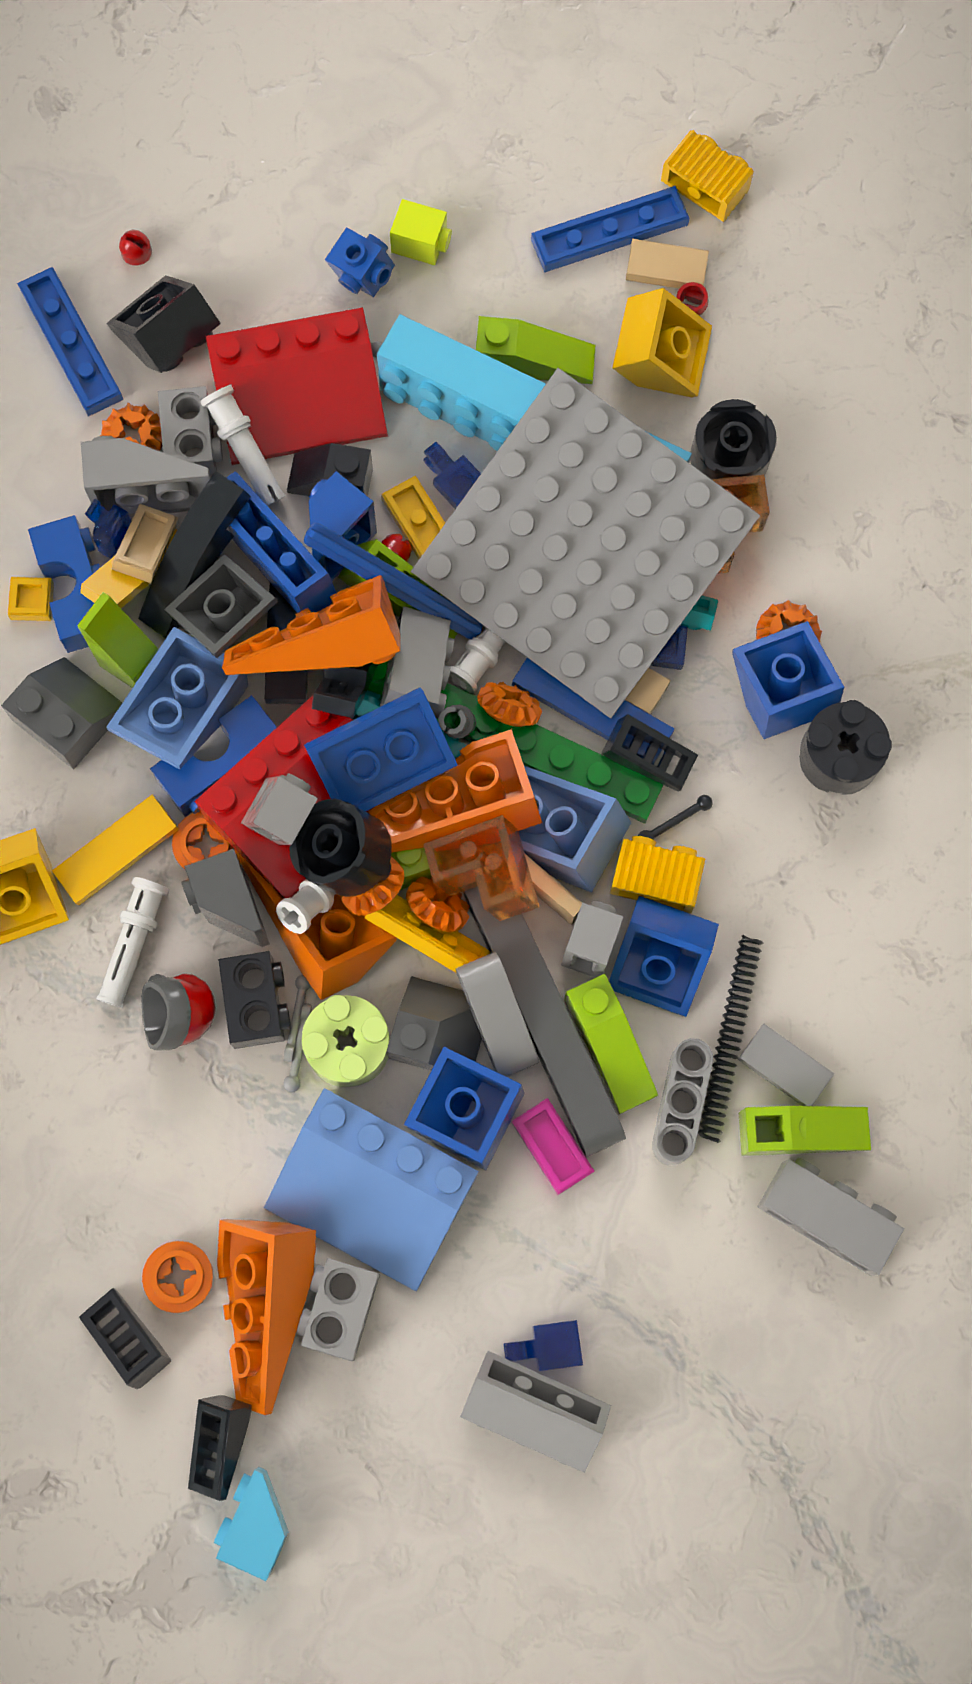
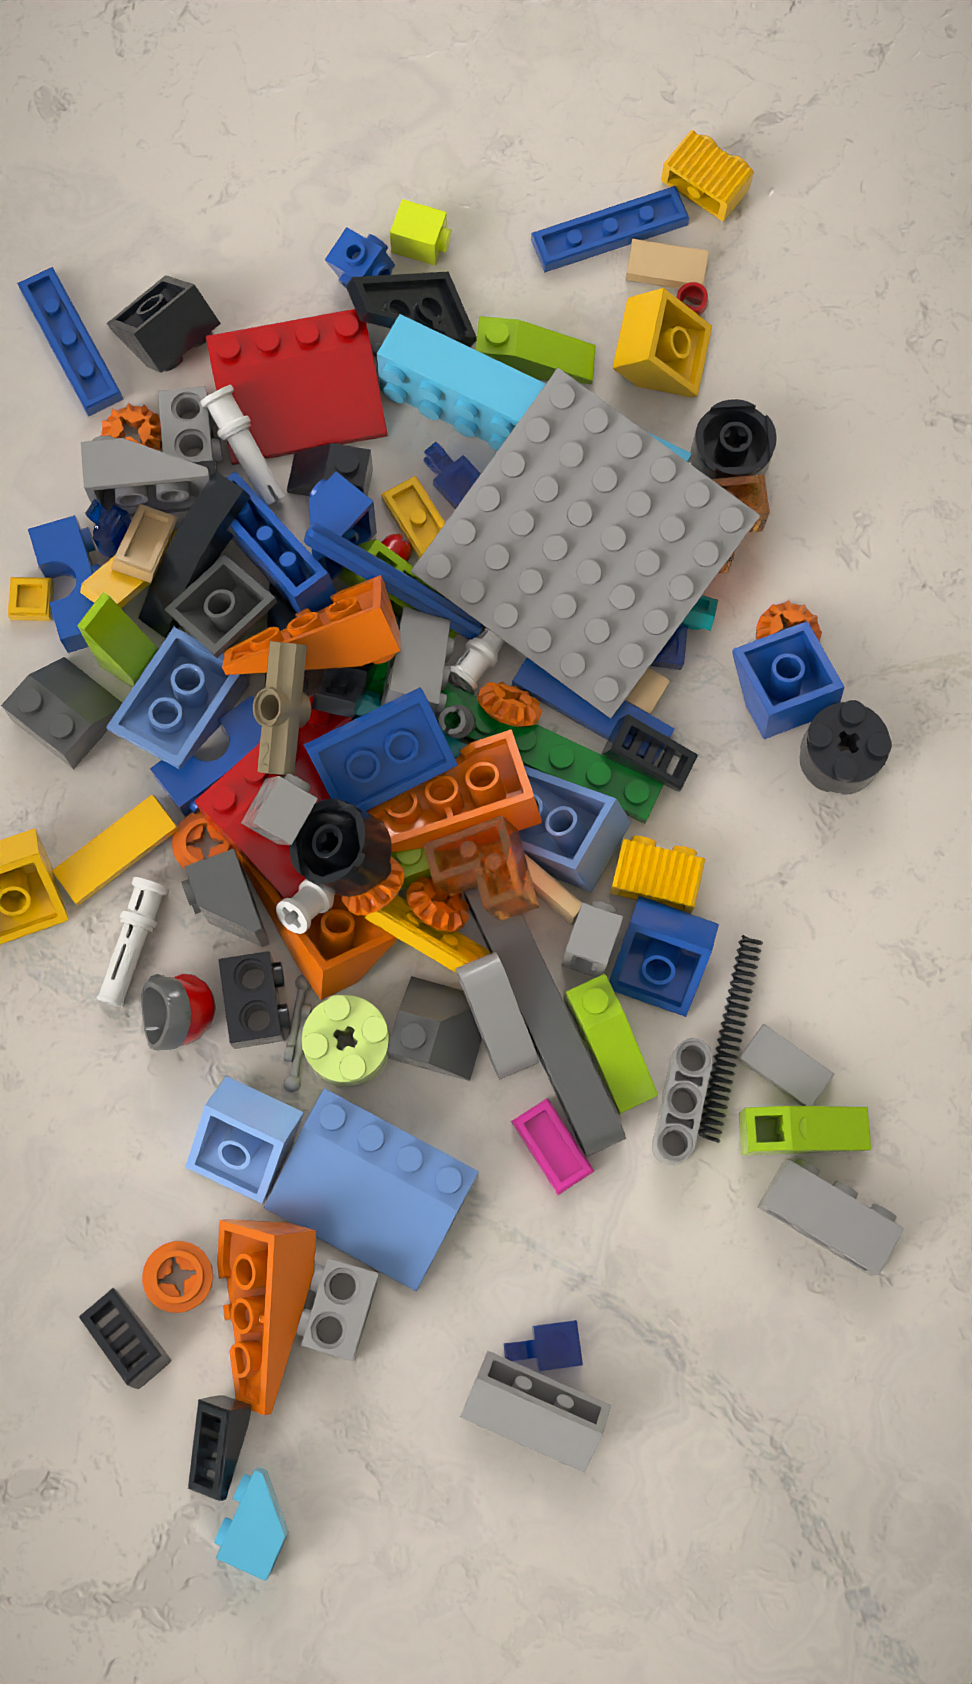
(132, 252): red hinge -> none
(243, 1139): none -> light blue slope
(282, 708): none -> dark tan piece
(418, 296): none -> black wing
(465, 1108): blue slope -> none
(703, 803): black hinge -> none

